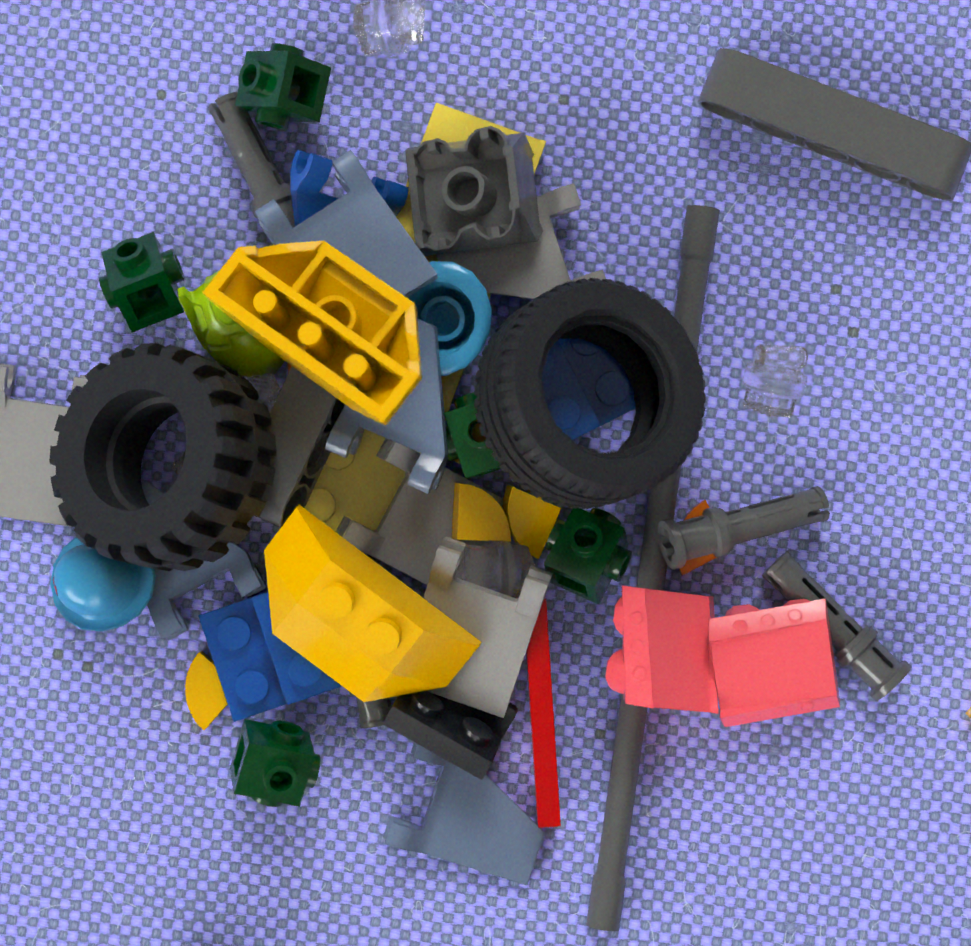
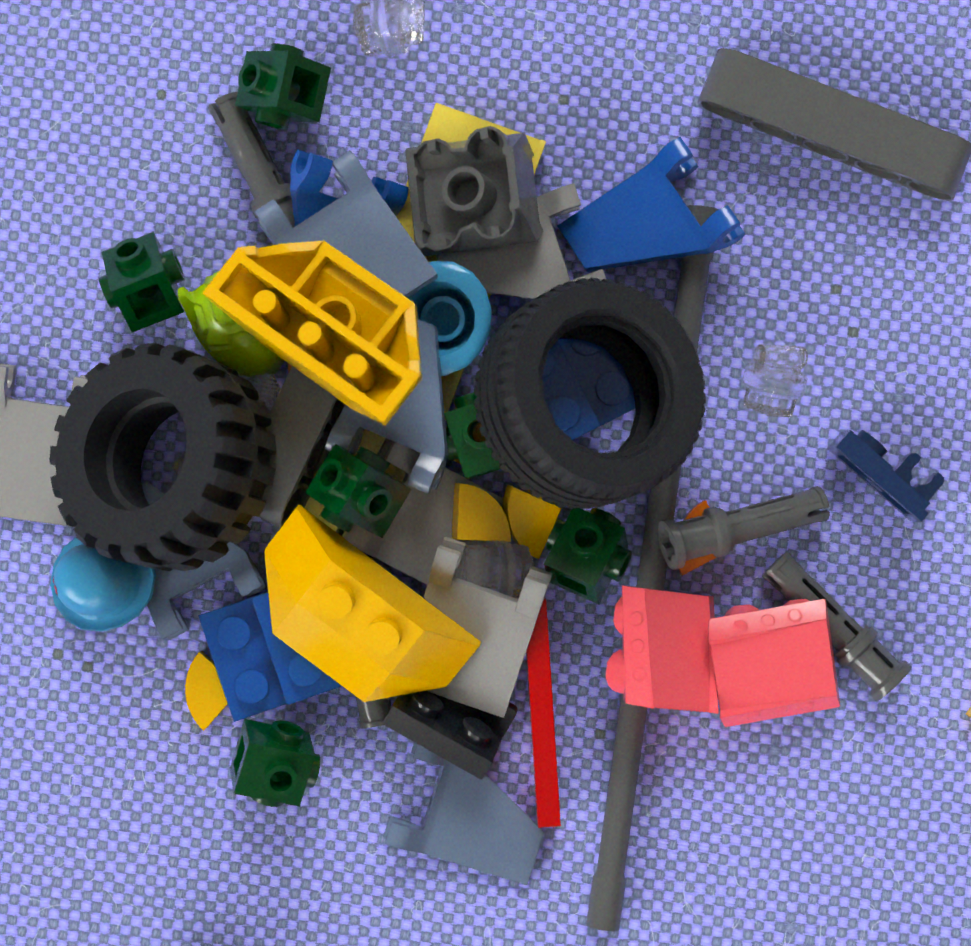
(348, 485): none -> dark green brick
(648, 219): none -> blue flag
(865, 458): none -> dark blue plate

